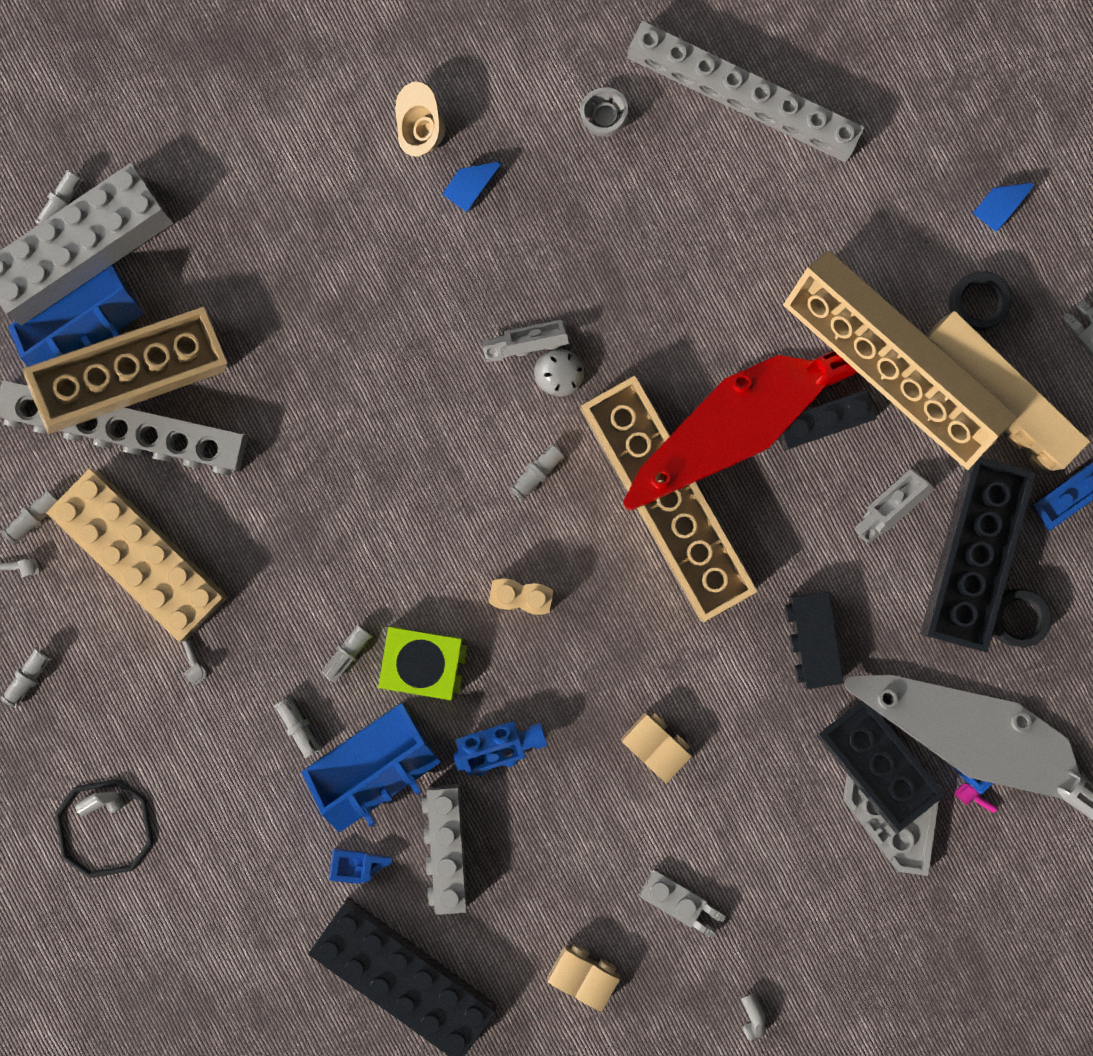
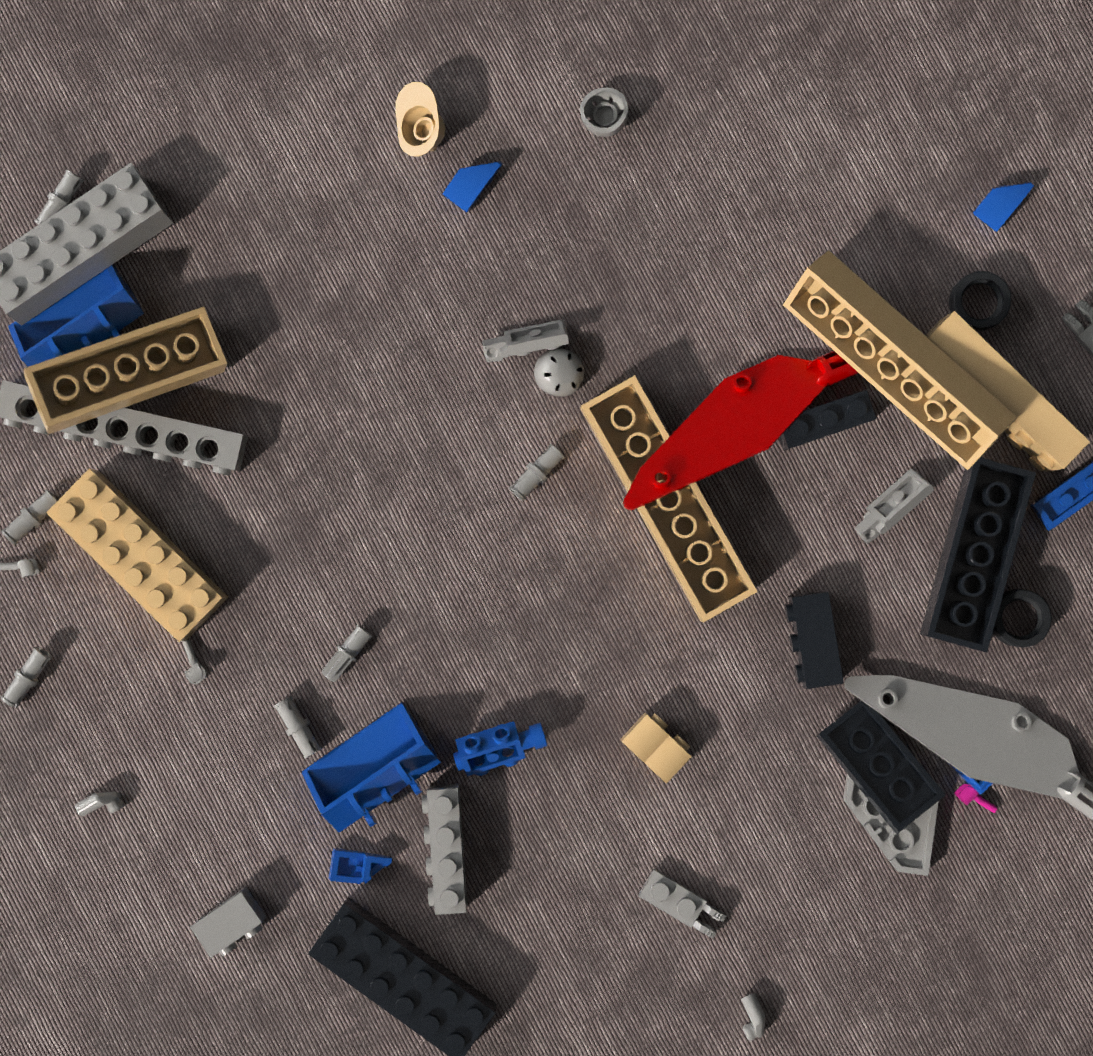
(61, 837): black piece -> none
(229, 922): none -> light grey brick
(422, 663): lime brick -> none
(511, 594): tan brick -> none
(584, 977): tan brick -> none
(744, 92): light grey brick -> none

